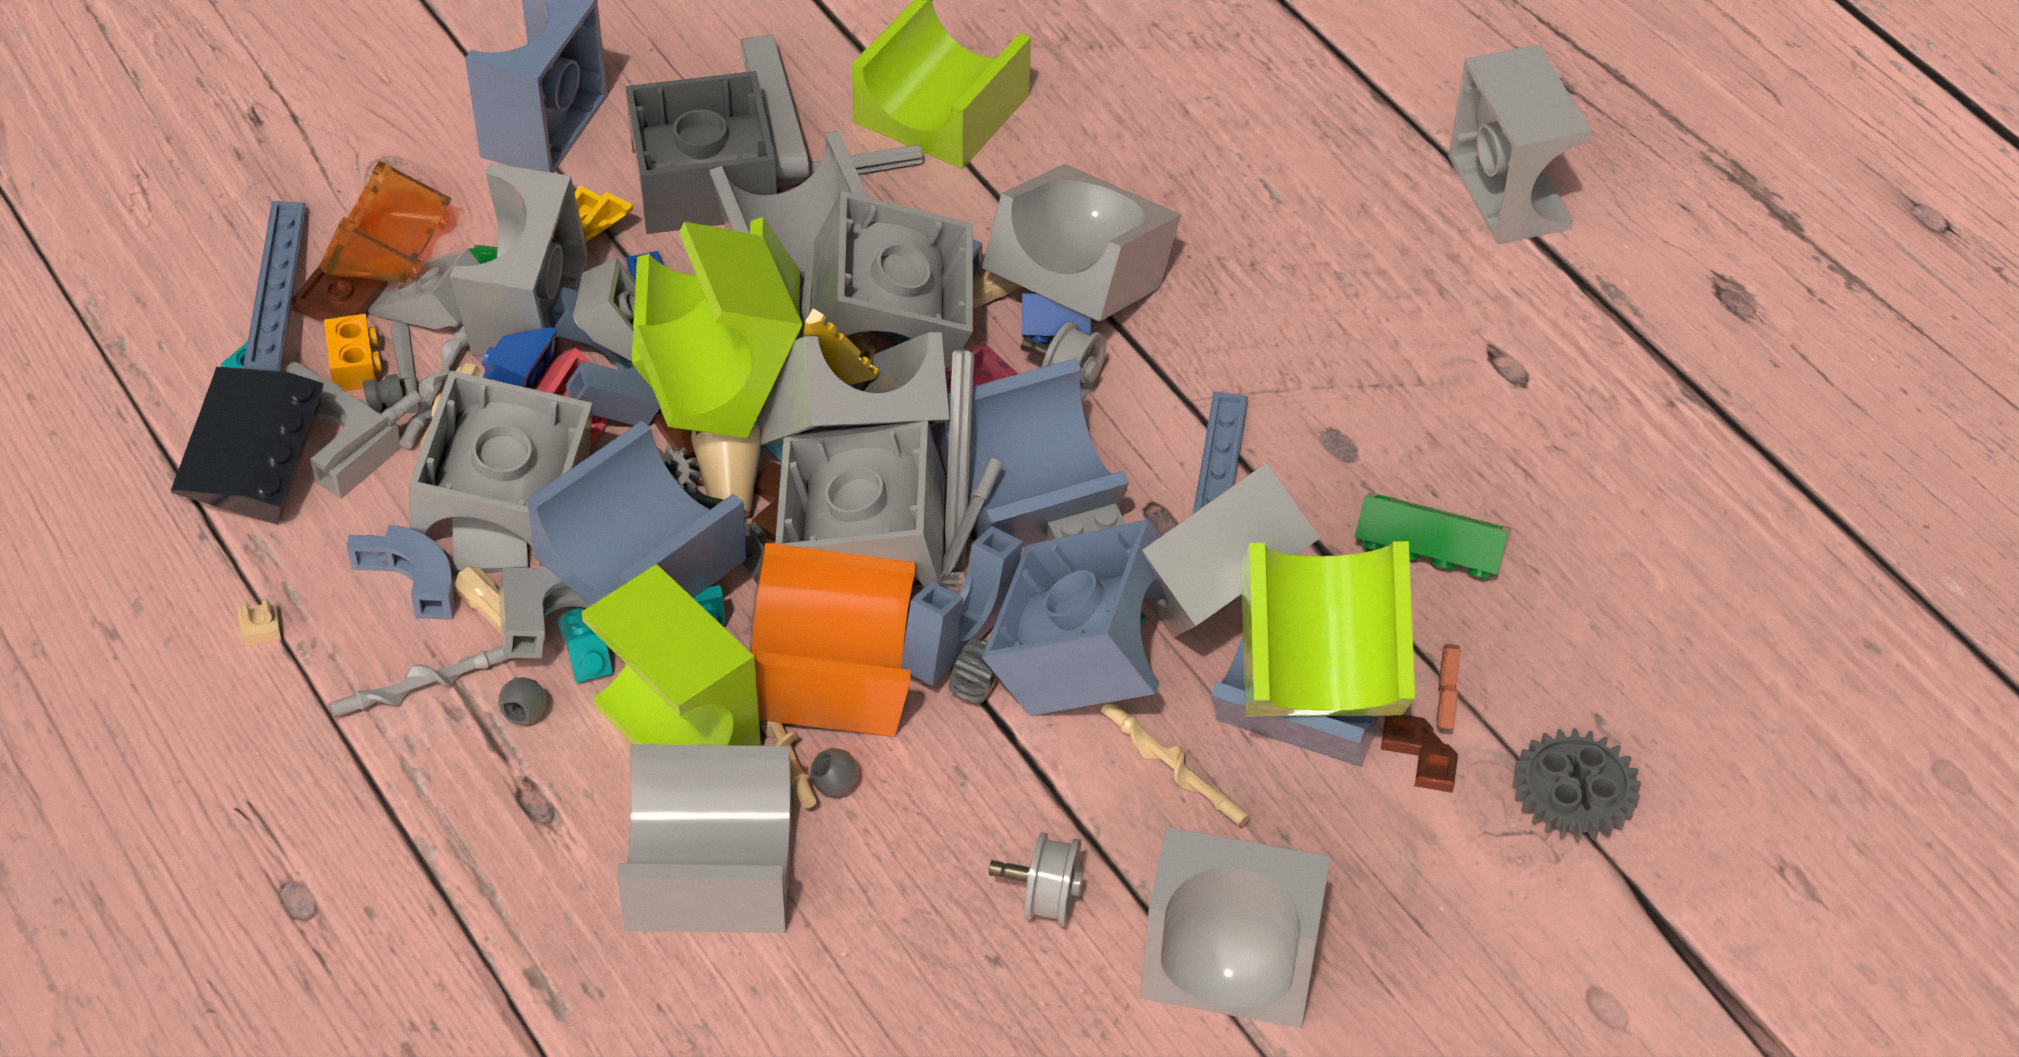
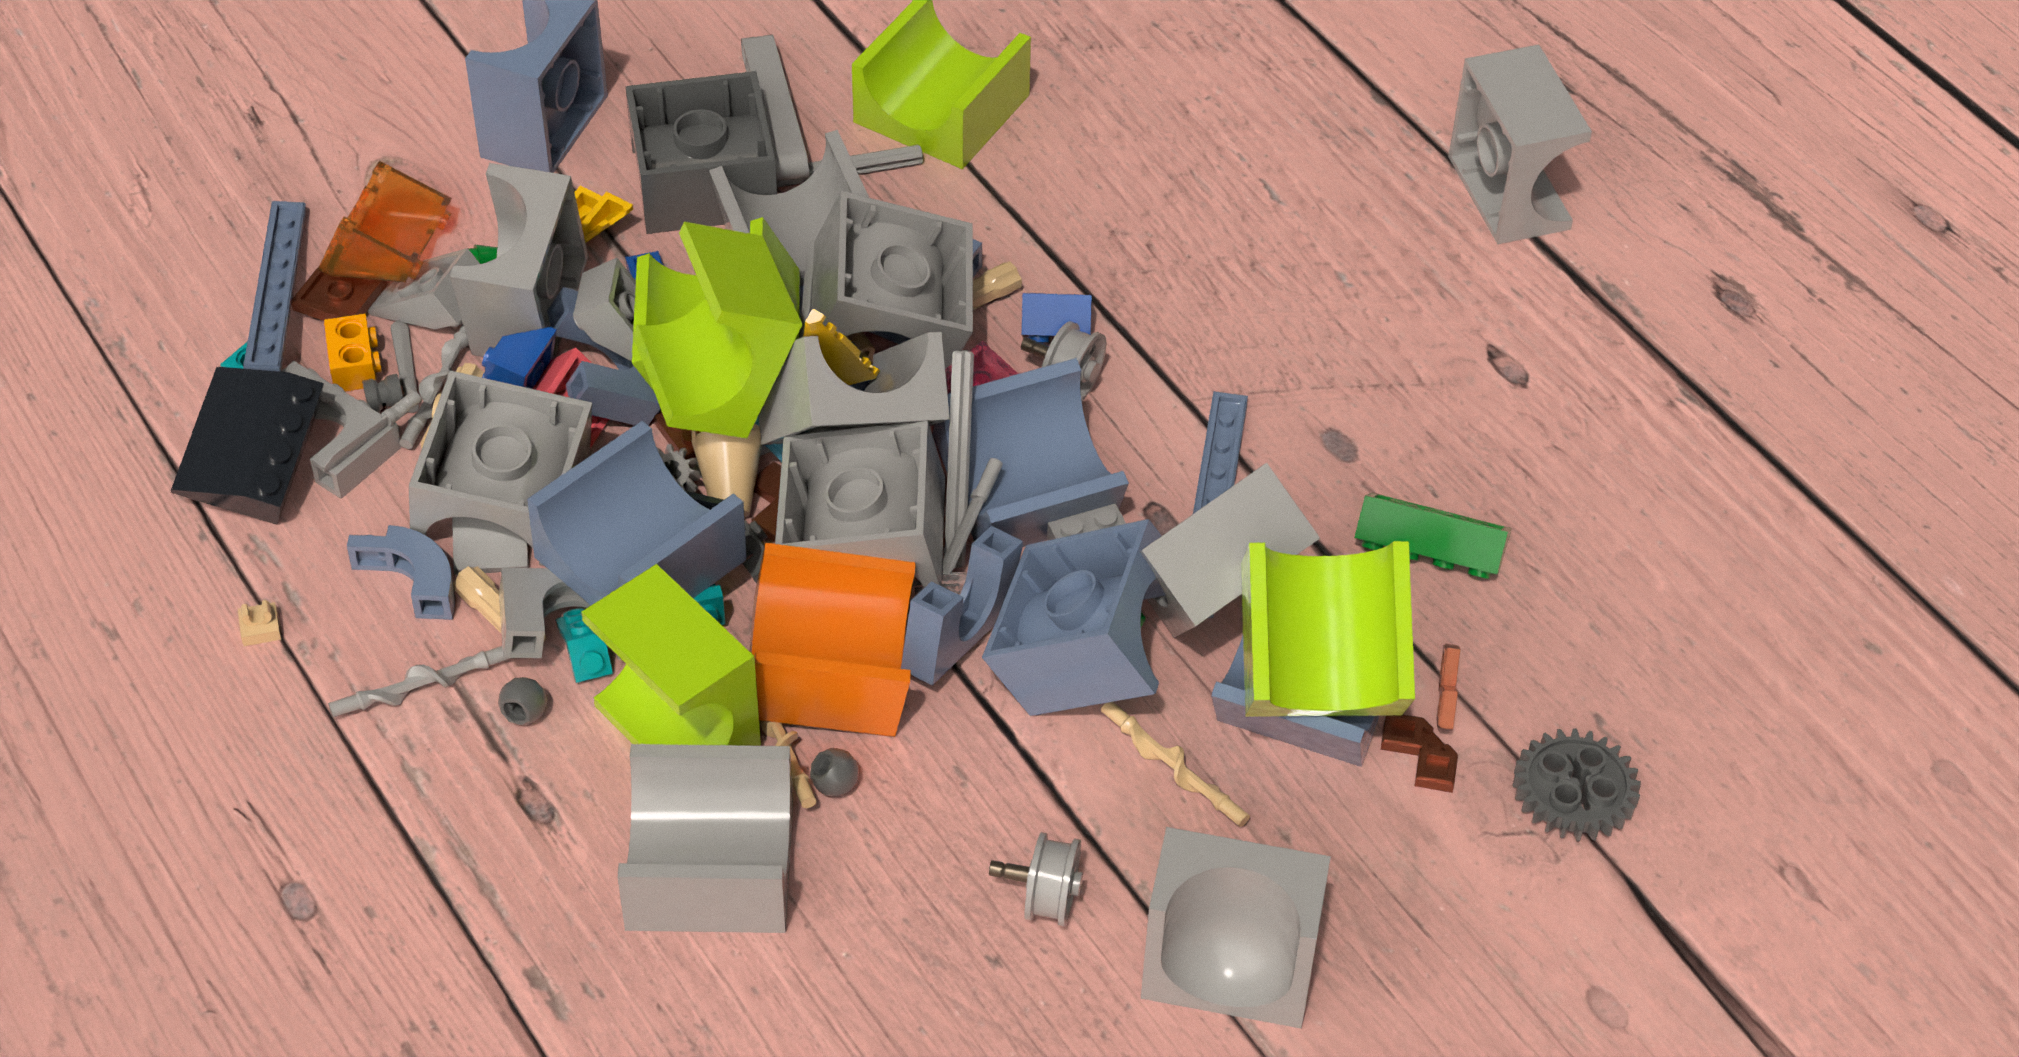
(971, 675): dark grey gear -> none
(1081, 241): light grey piece -> none

